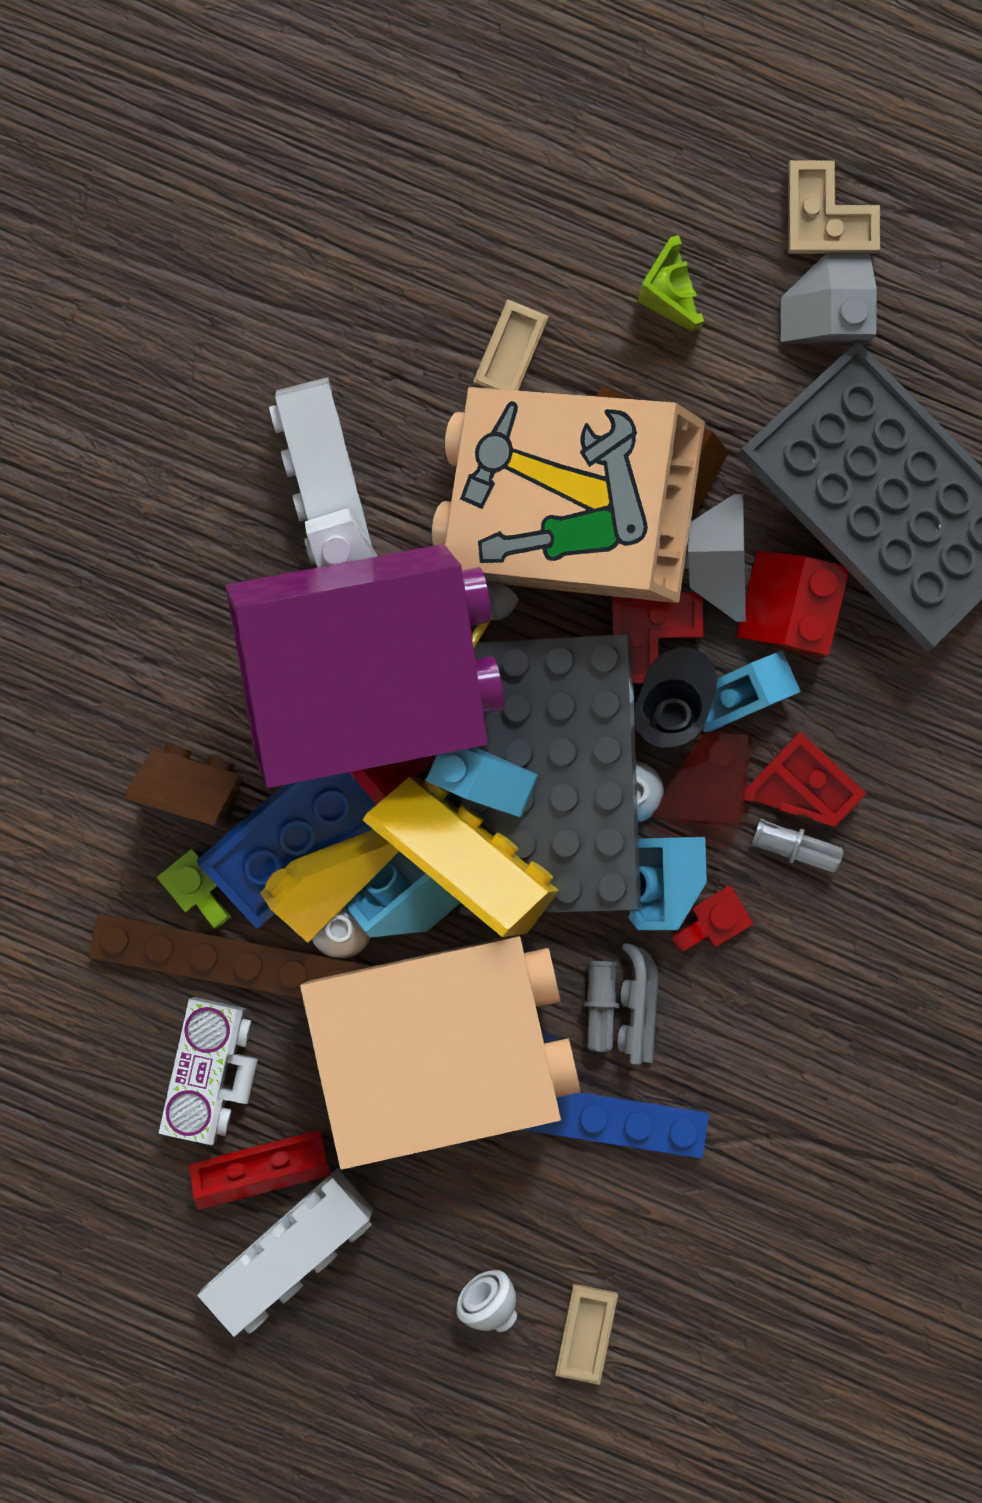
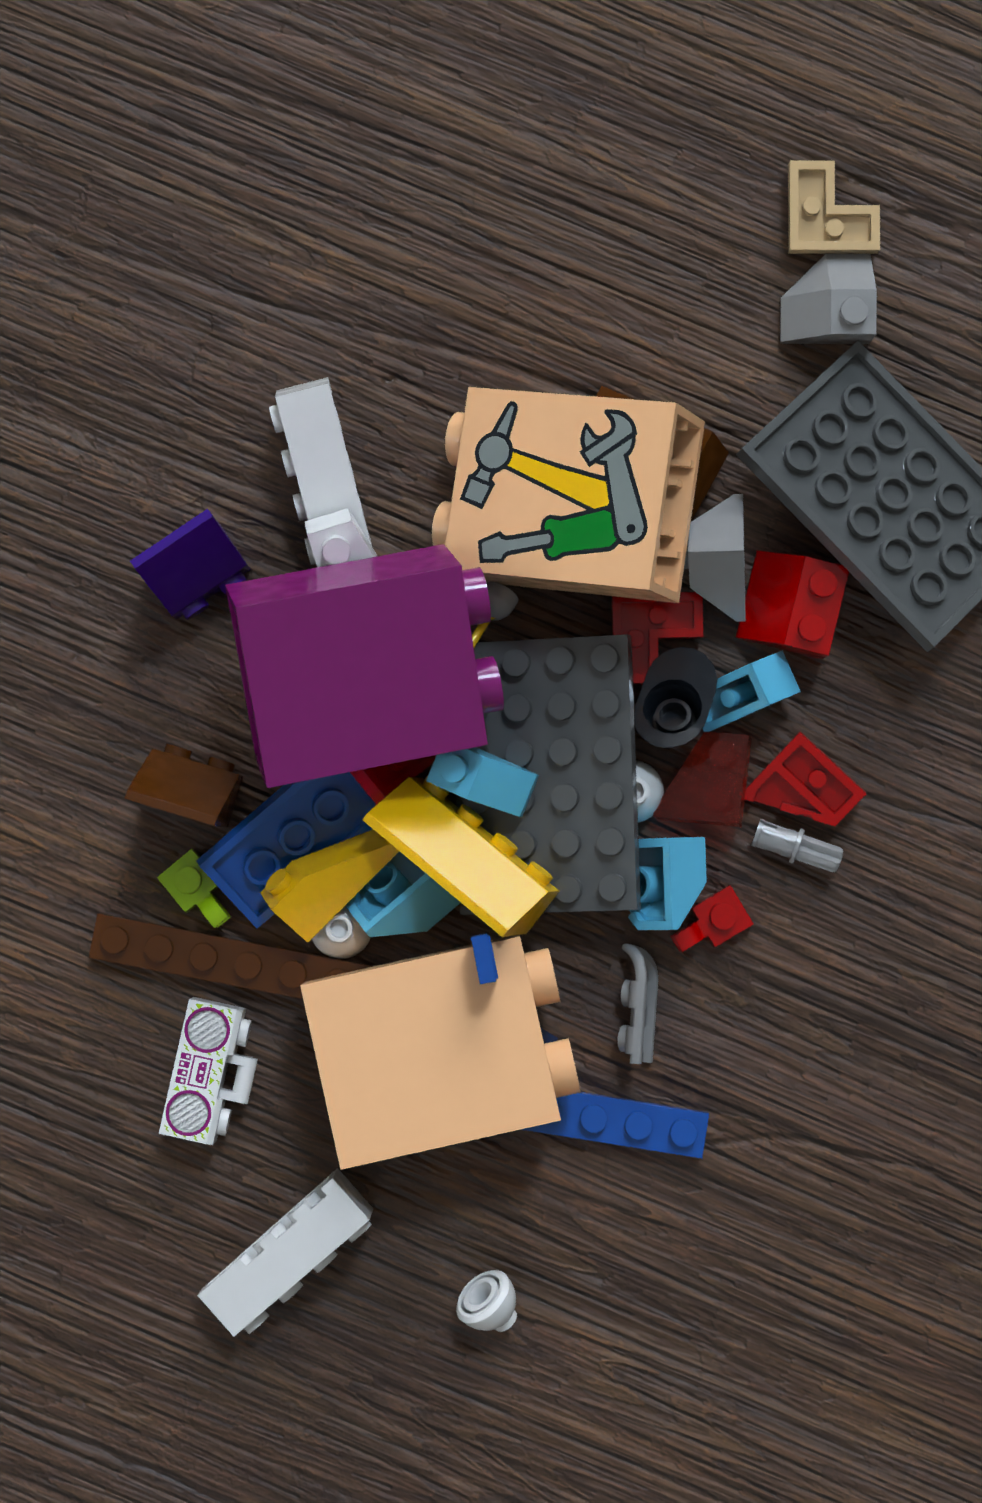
(191, 566): none -> dark purple slope
(259, 1169): red plate -> none
(484, 958): none -> blue tile
(511, 348): tan tile -> none
(586, 1334): tan tile -> none
(601, 1005): light grey axle -> none
(669, 288): lime slope -> none

